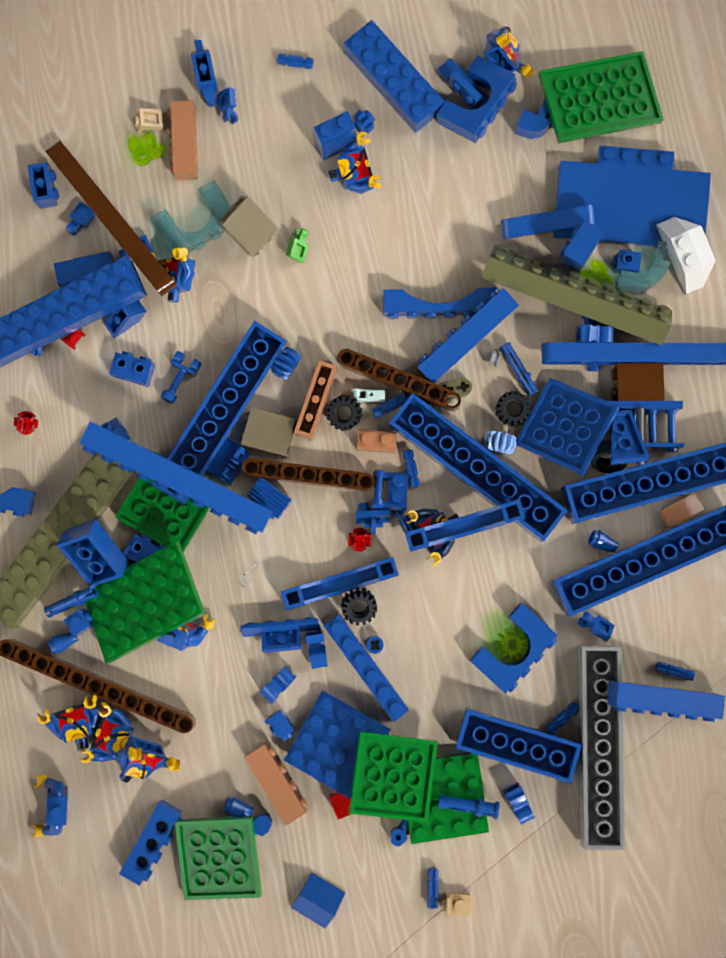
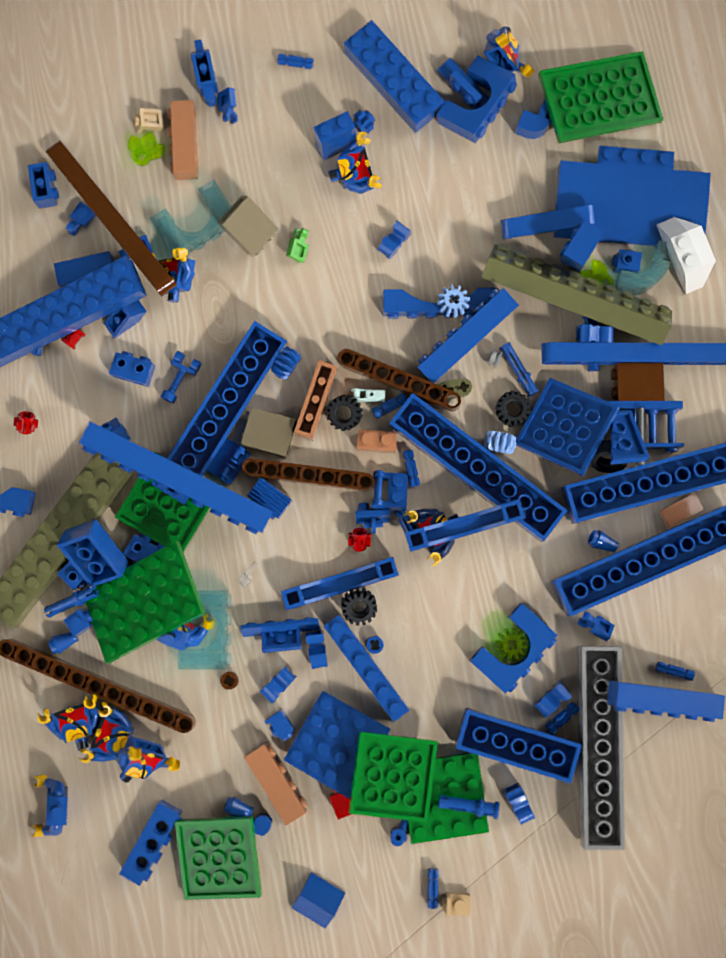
(72, 577): none -> blue brick
(216, 655): none -> clear light blue arch
(226, 685): none -> reddish brown bush
(393, 241): none -> blue leg
(452, 307): none -> light blue gear
(551, 700): none -> blue leg

